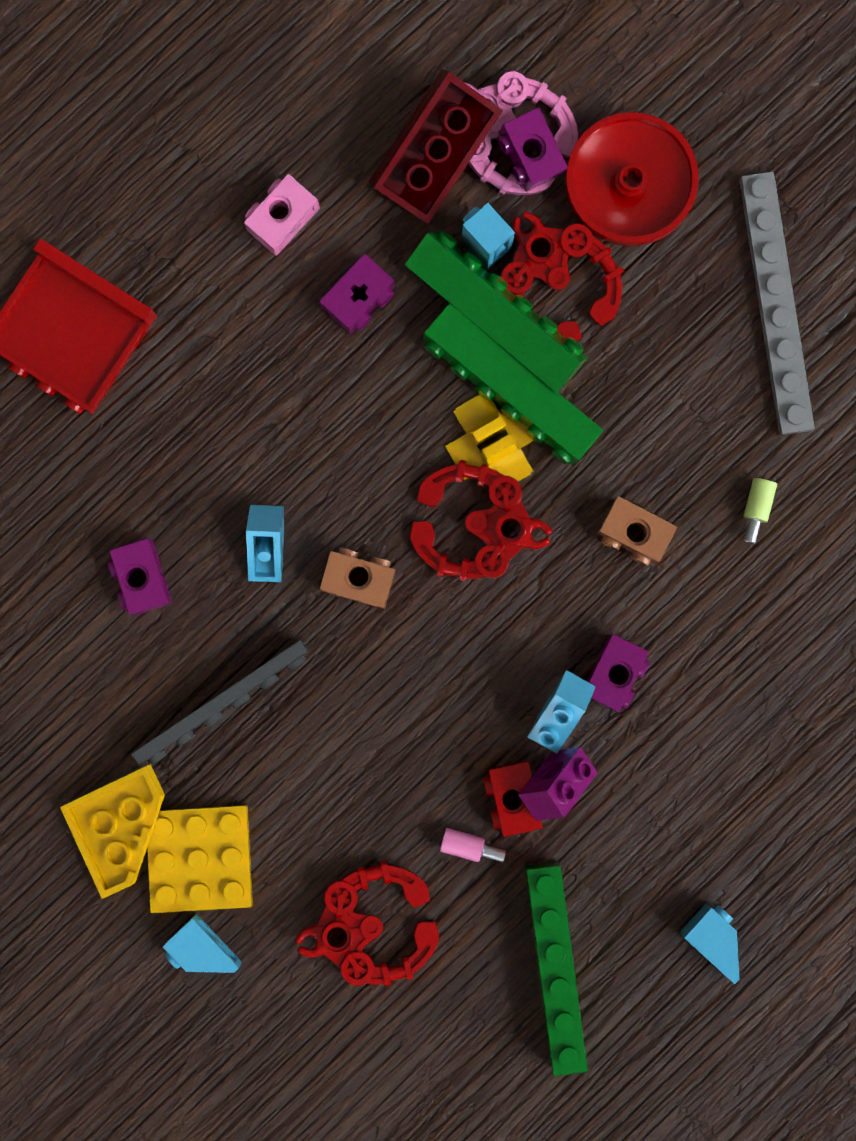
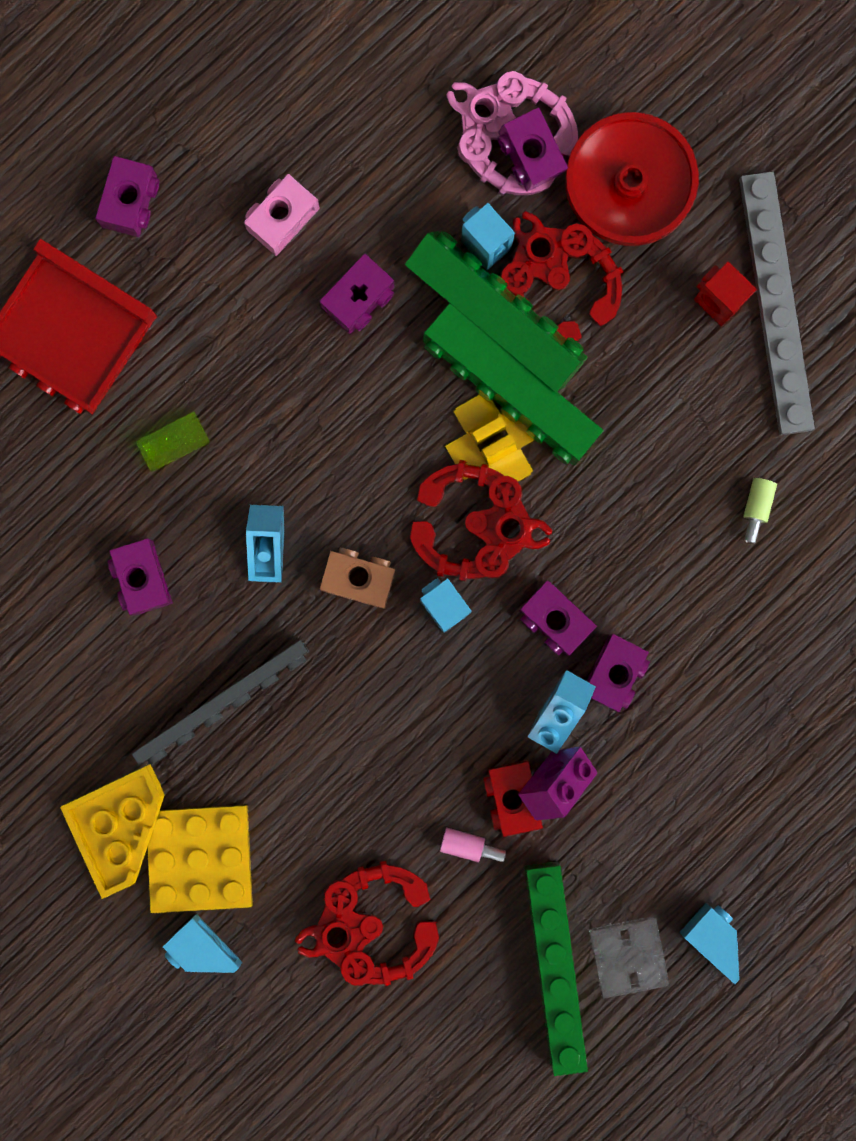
(123, 178): none -> magenta brick
(172, 441): none -> clear neon green plate
(435, 146): dark red slope -> none
(444, 604): none -> medium azure brick
(576, 623): none -> magenta brick
(619, 957): none -> clear brick
(656, 531): nougat brick -> none
(723, 292): none -> red brick

